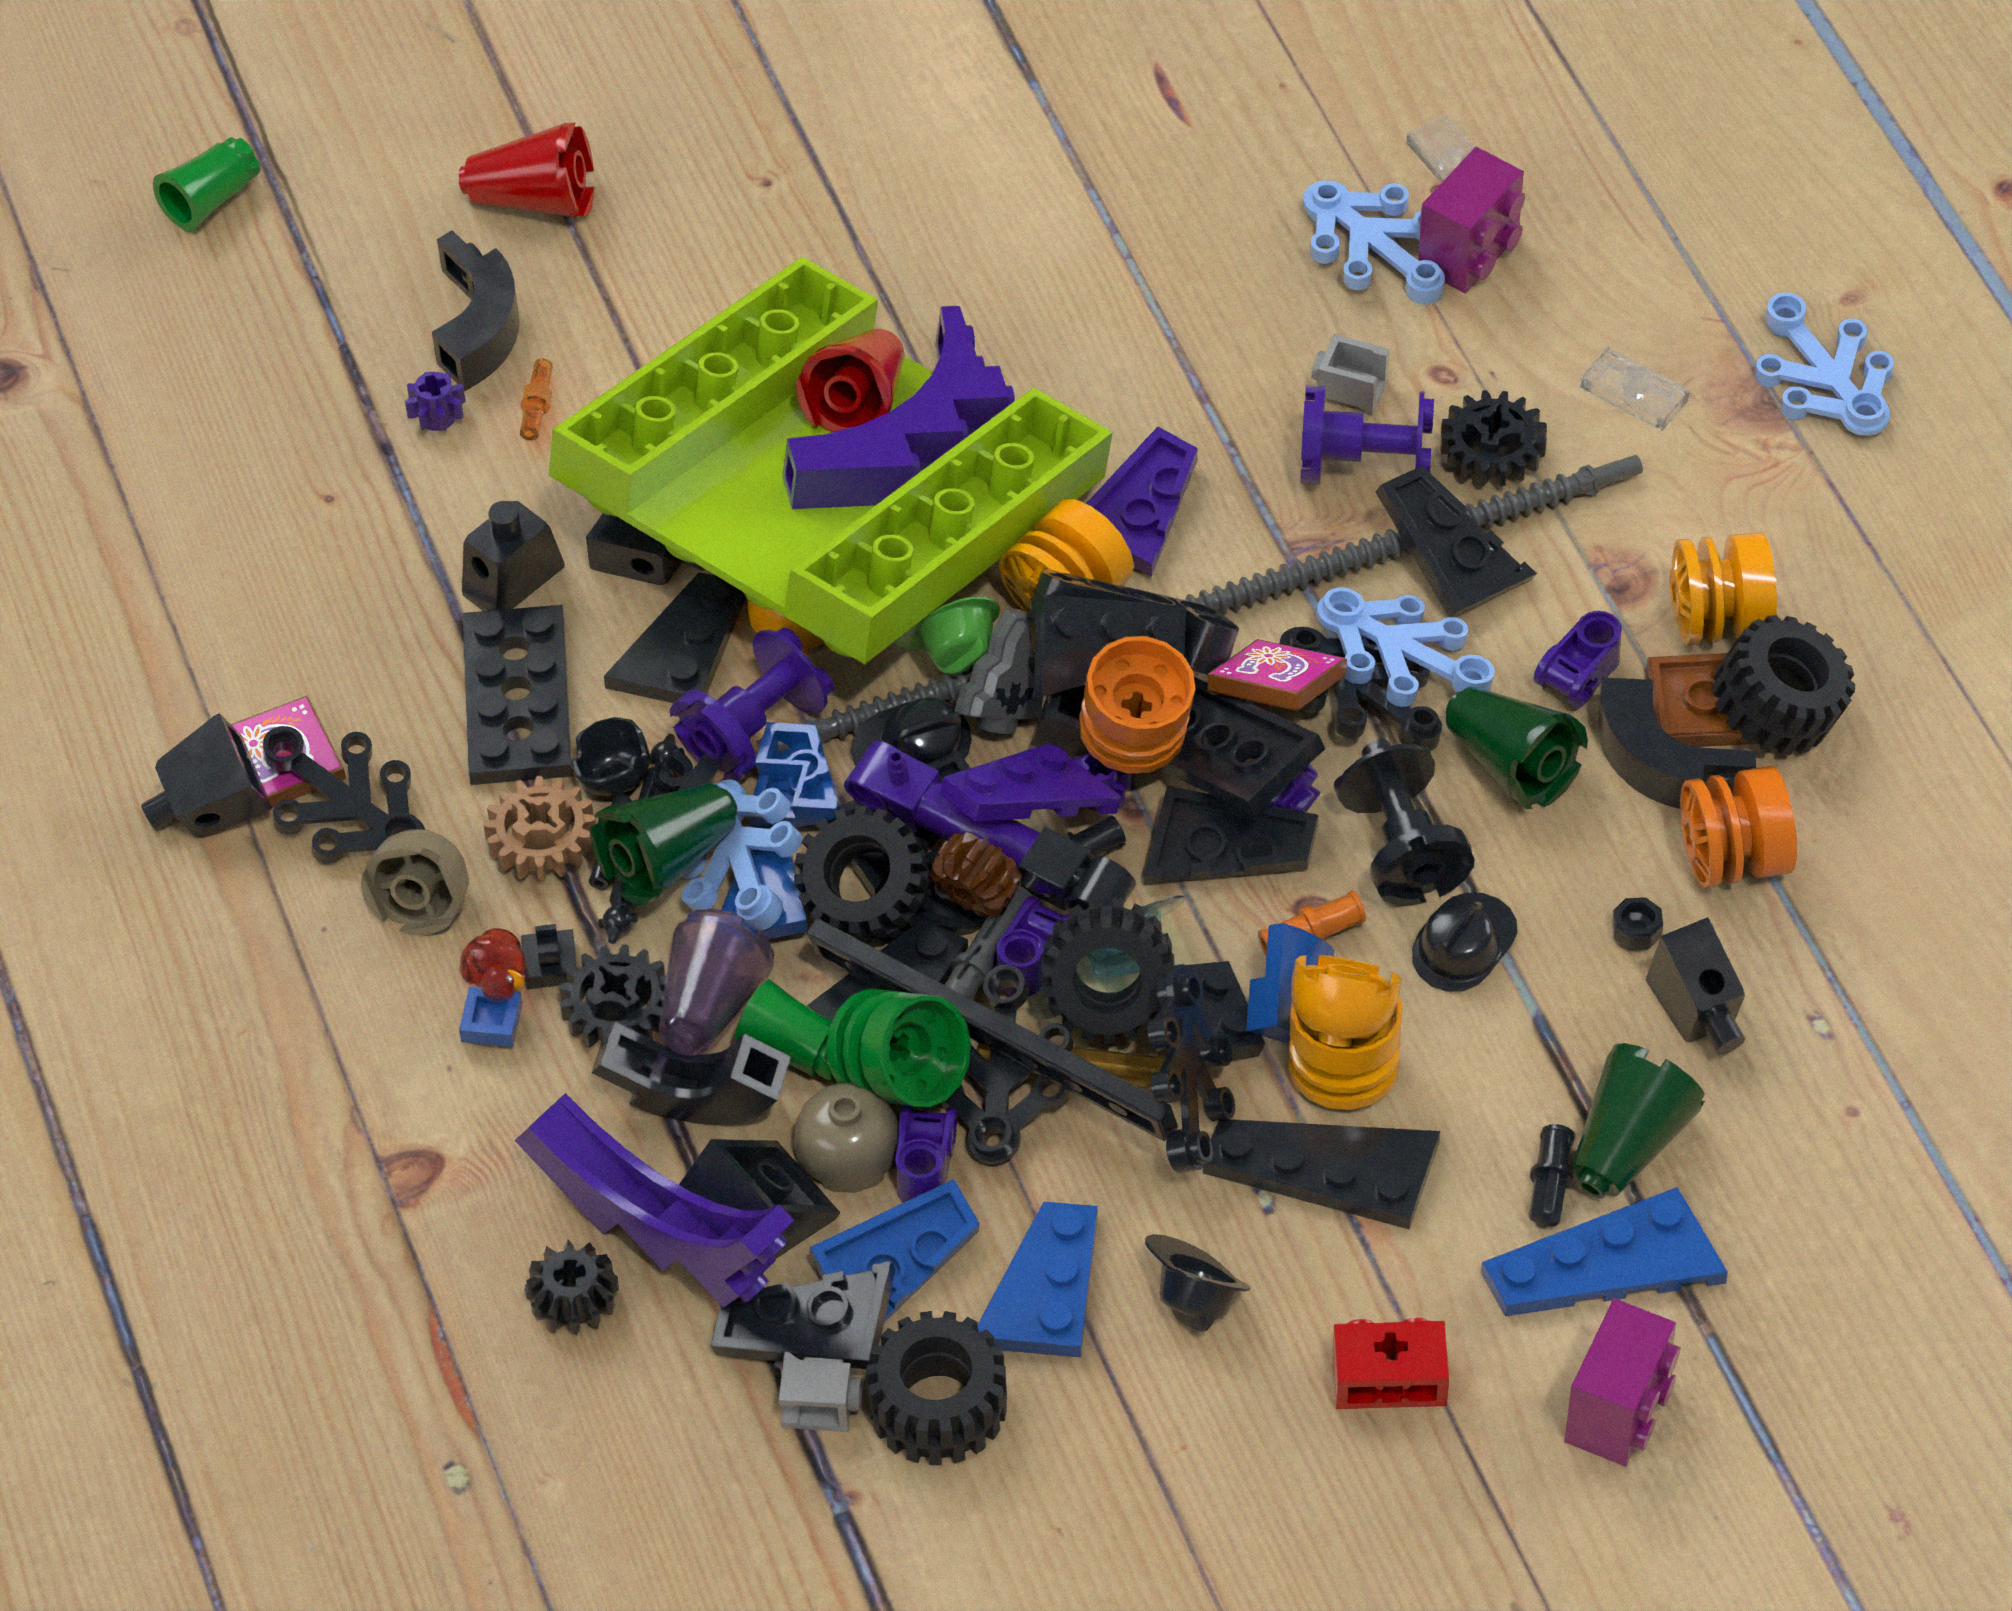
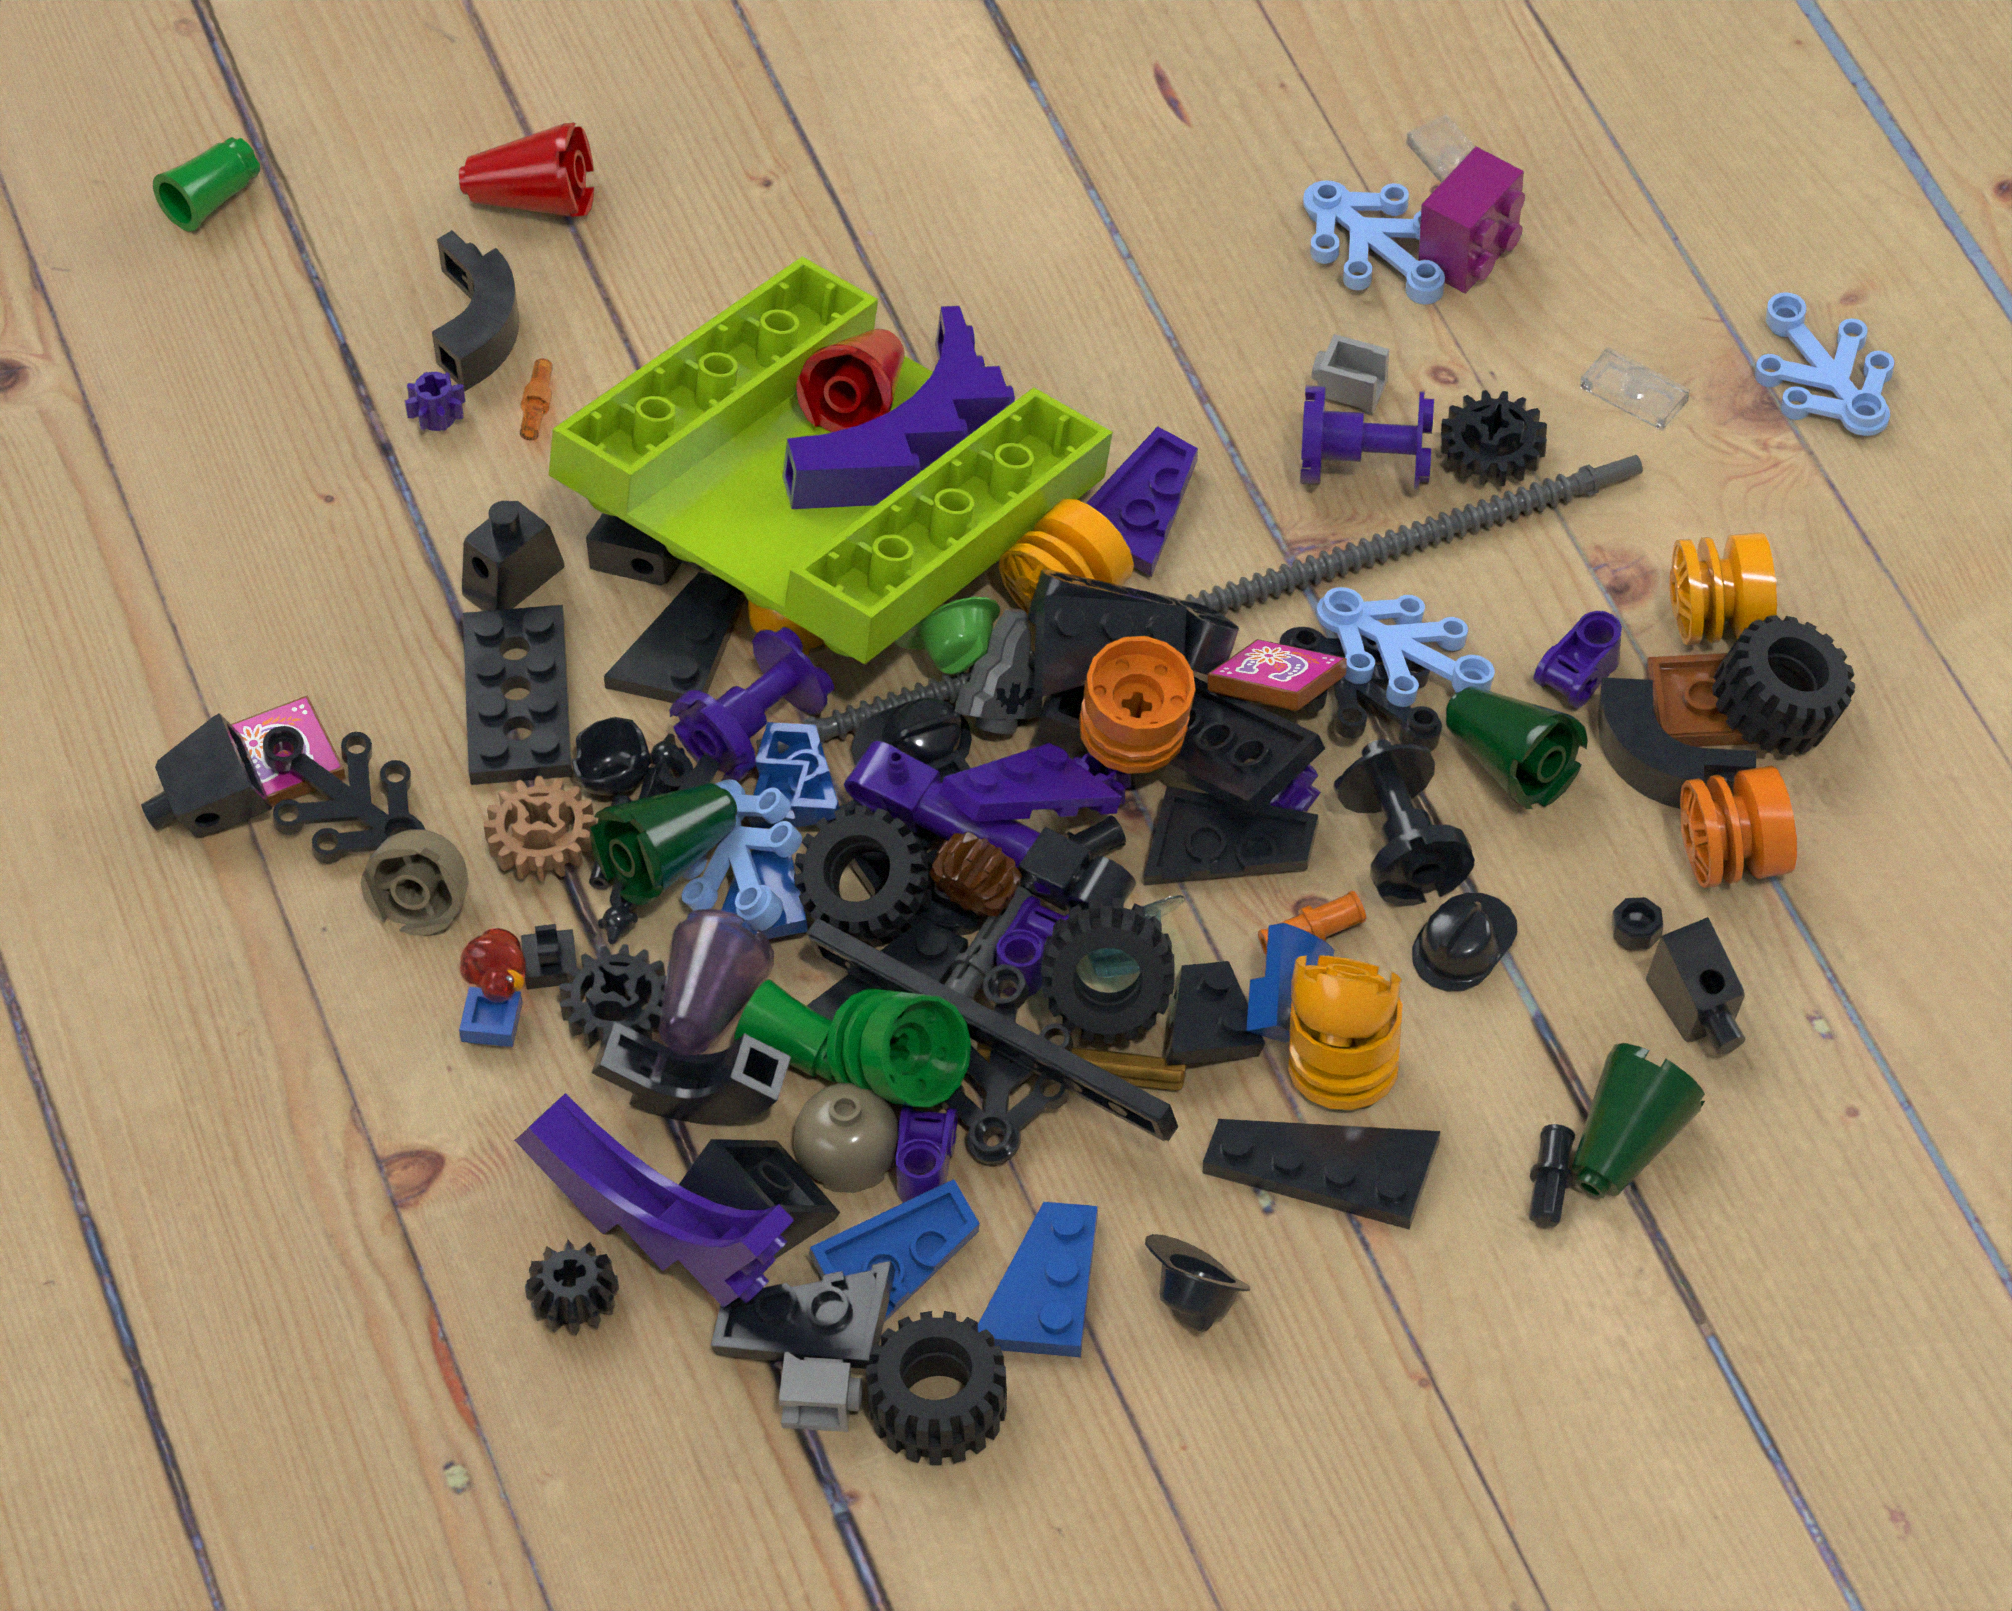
(1186, 1069): black plant -> none
(1370, 1381): red brick -> none
(1450, 548): black wing -> none
(1618, 1253): blue wing -> none
(1622, 1383): magenta brick -> none

